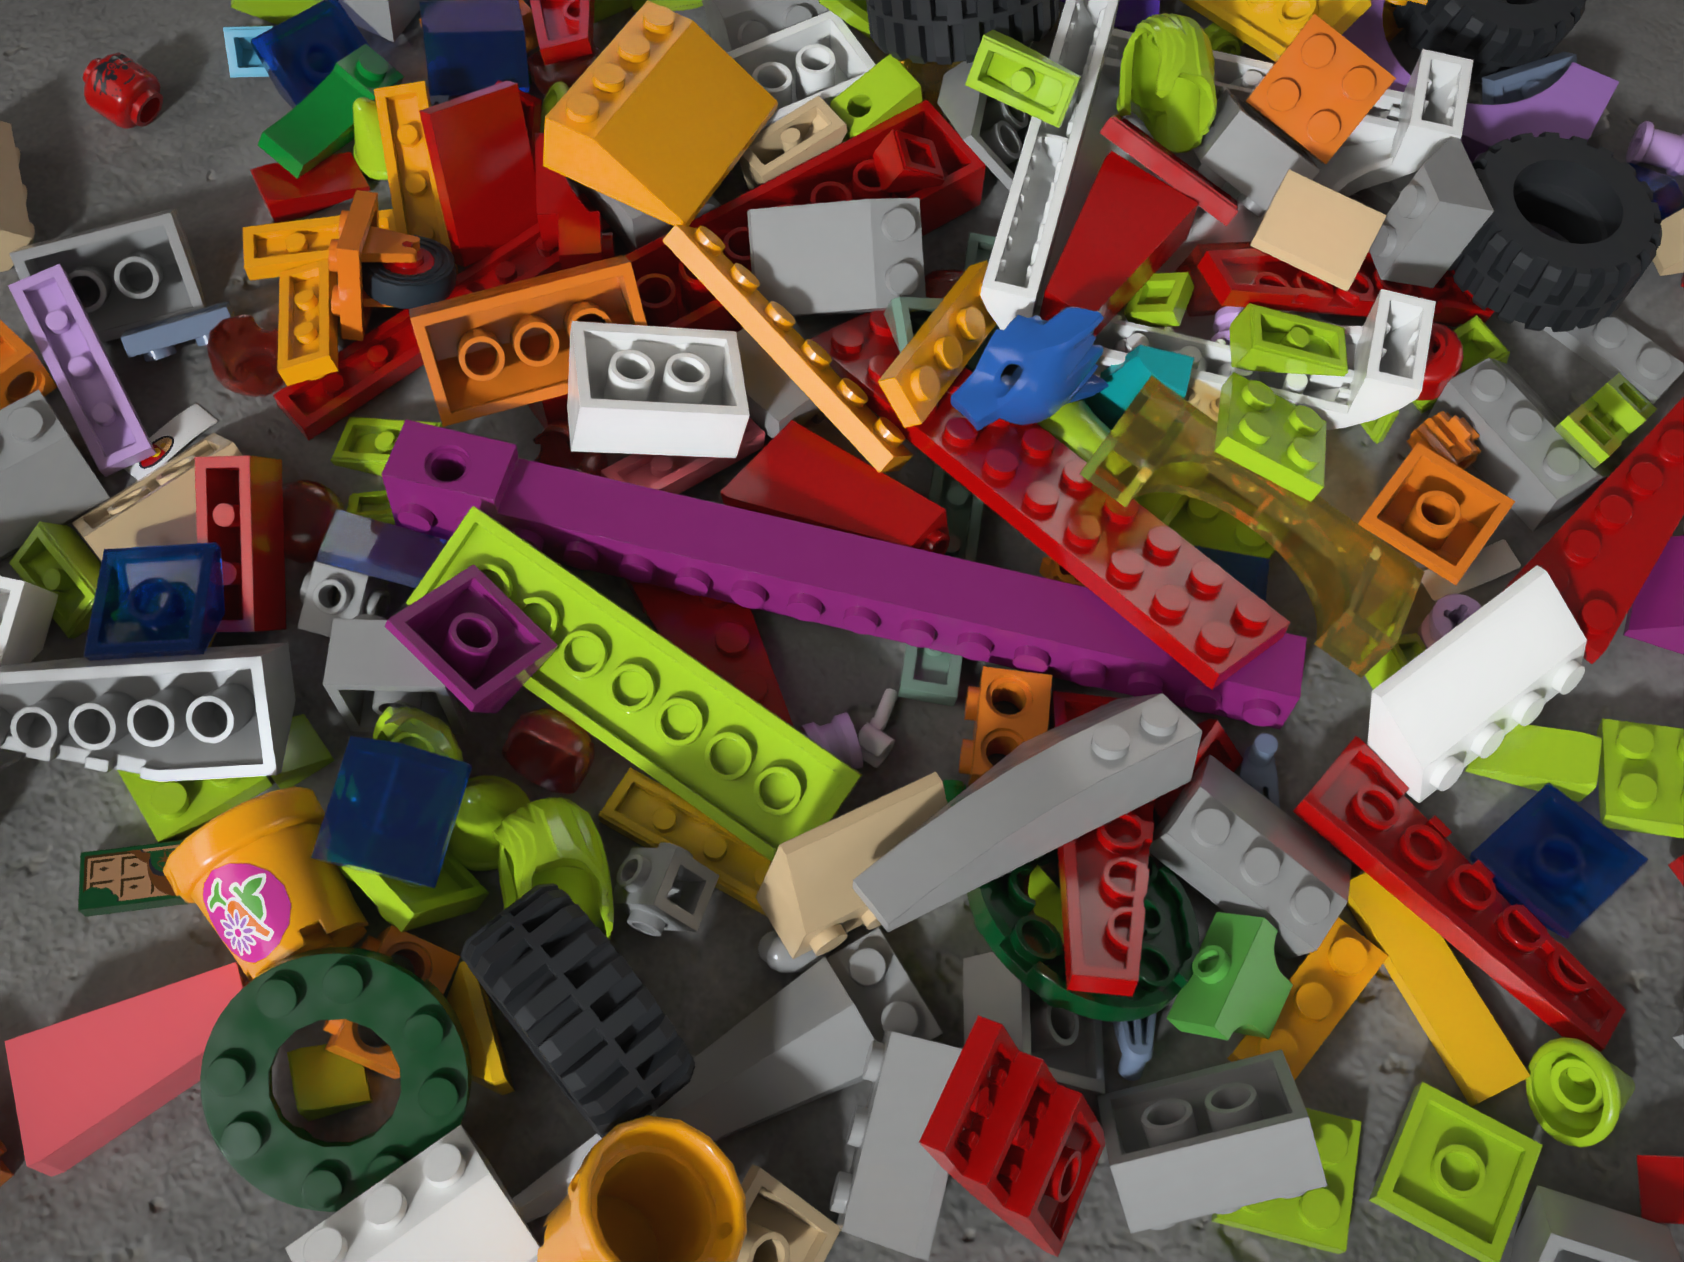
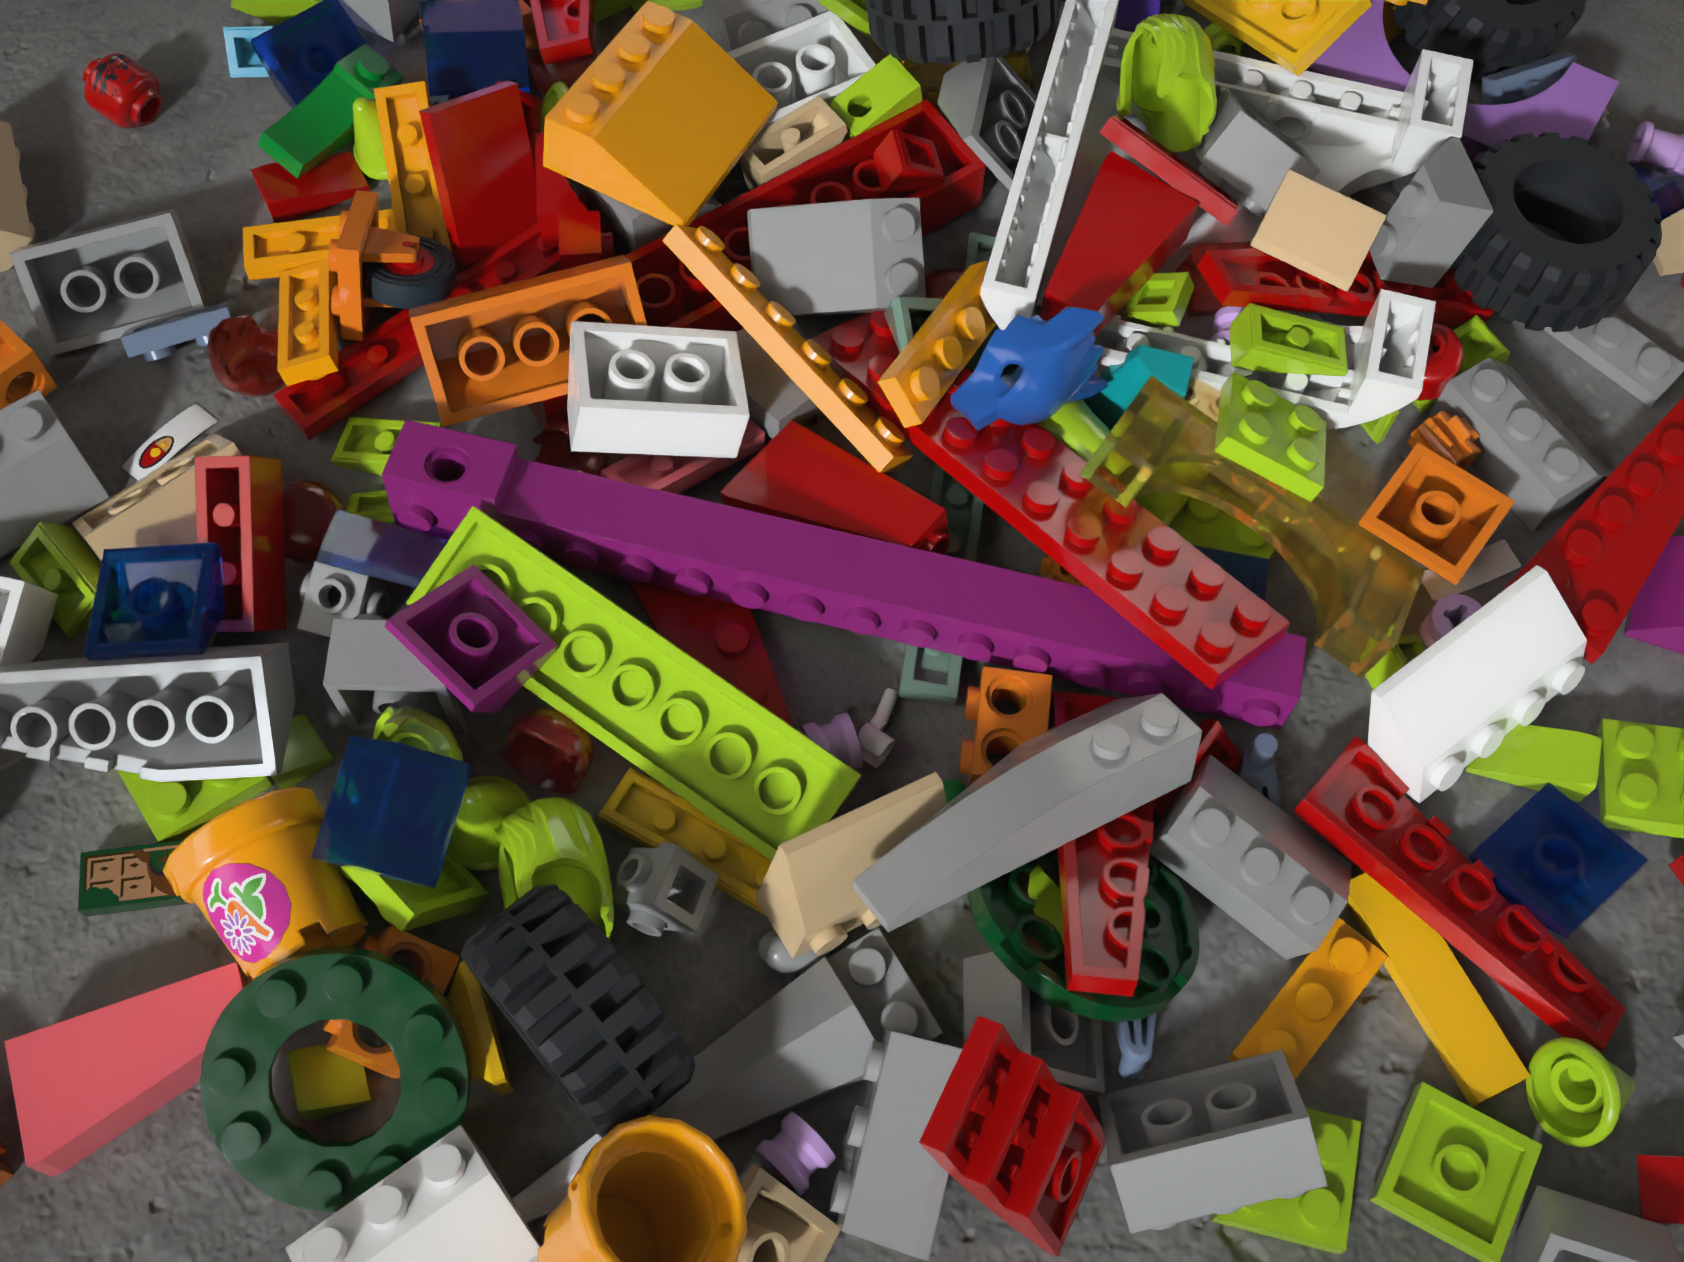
(82, 370): lavender plate -> none
(795, 1153): none -> lavender wheel
(1022, 78): lime slope -> none
(1233, 981): bright green brick -> none
(1319, 89): orange brick -> none
(1605, 420): lime slope -> none

